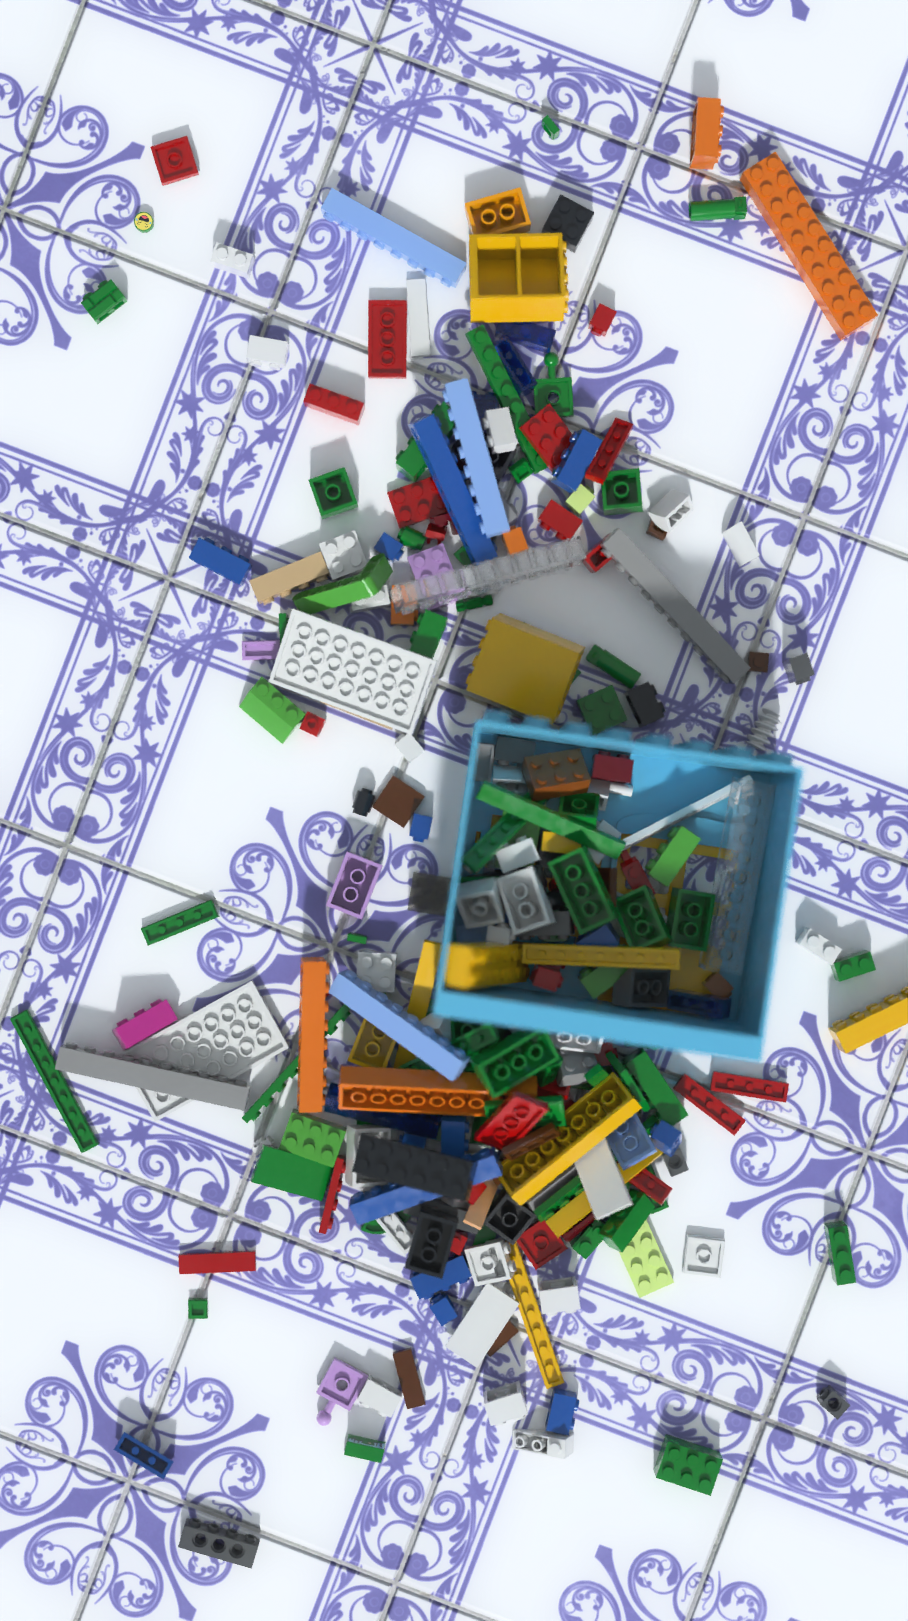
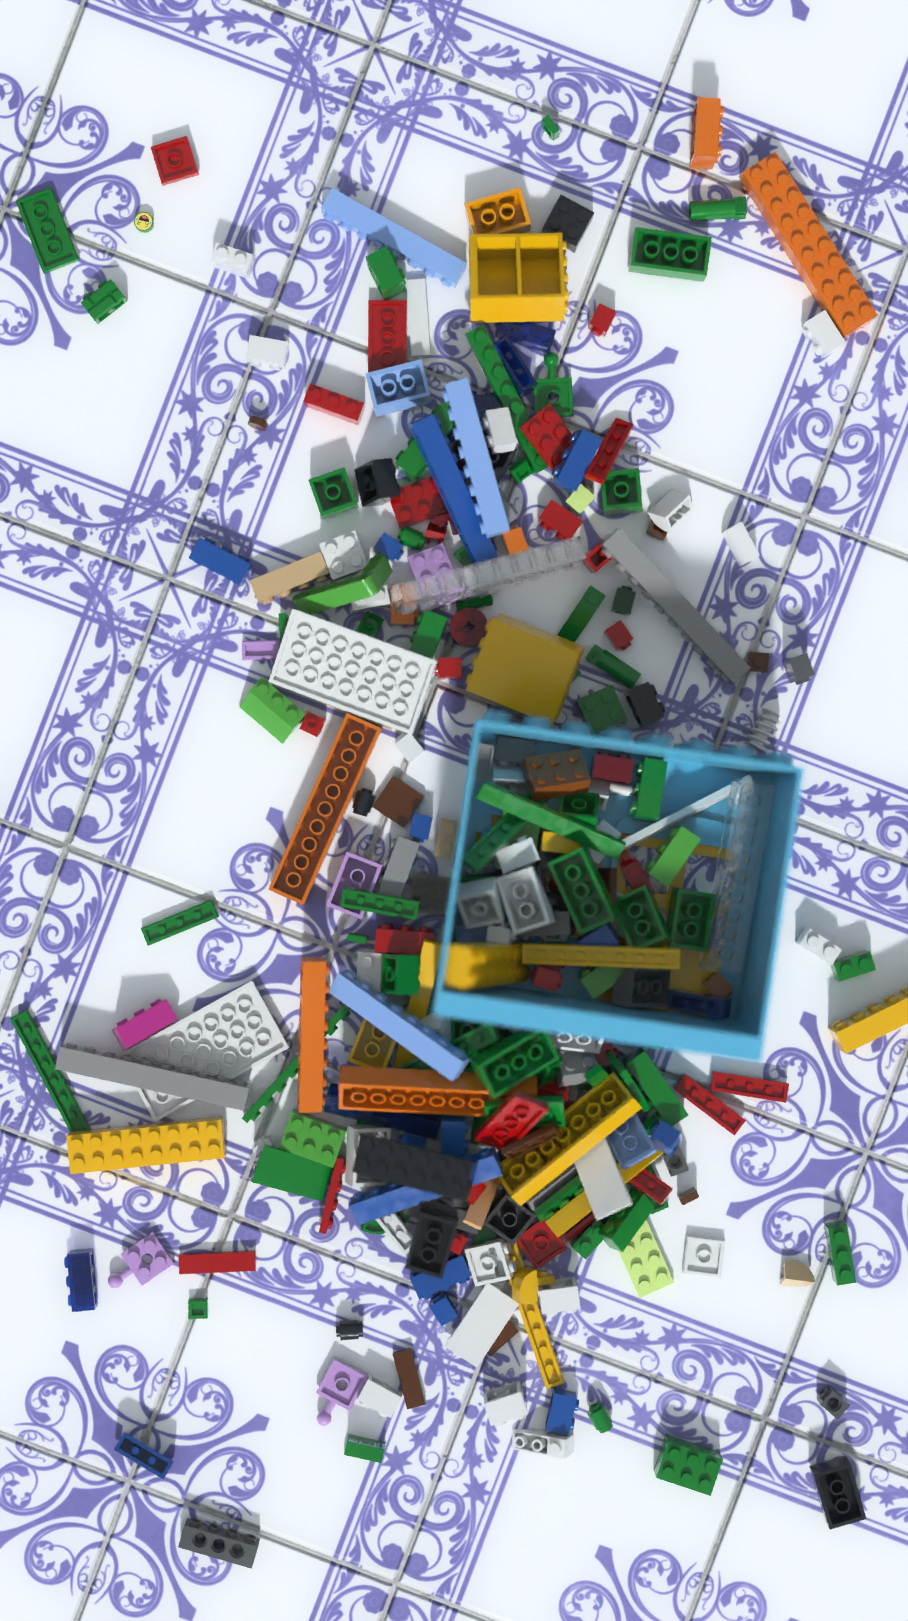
(47, 230): none -> green tile
(81, 1280): none -> clear blue brick
(143, 1271): none -> lavender plate
(146, 1145): none -> yellow brick
(257, 423): none -> tile
(325, 809): none -> orange brick
(349, 1330): none -> black brick
(370, 624): none -> green slope
(377, 482): none -> black brick
(379, 903): none -> green tile
(385, 273): none -> green brick
(398, 388): none -> light blue slope
(398, 866): none -> light grey brick
(400, 974): none -> green brick
(402, 939): none -> red brick
(447, 838): none -> tan brick
(449, 669): none -> red brick
(460, 620): none -> dark red brick
(526, 1282): none -> yellow brick
(581, 614): none -> green slope
(600, 1417): none -> green brick
(619, 636): none -> red brick
(623, 600): none -> dark green brick
(648, 790): none -> green brick
(670, 254): none -> green brick
(688, 1196): none -> reddish brown tile
(796, 1275): none -> tan brick
(823, 334): none -> white brick
(837, 1492): none -> black brick

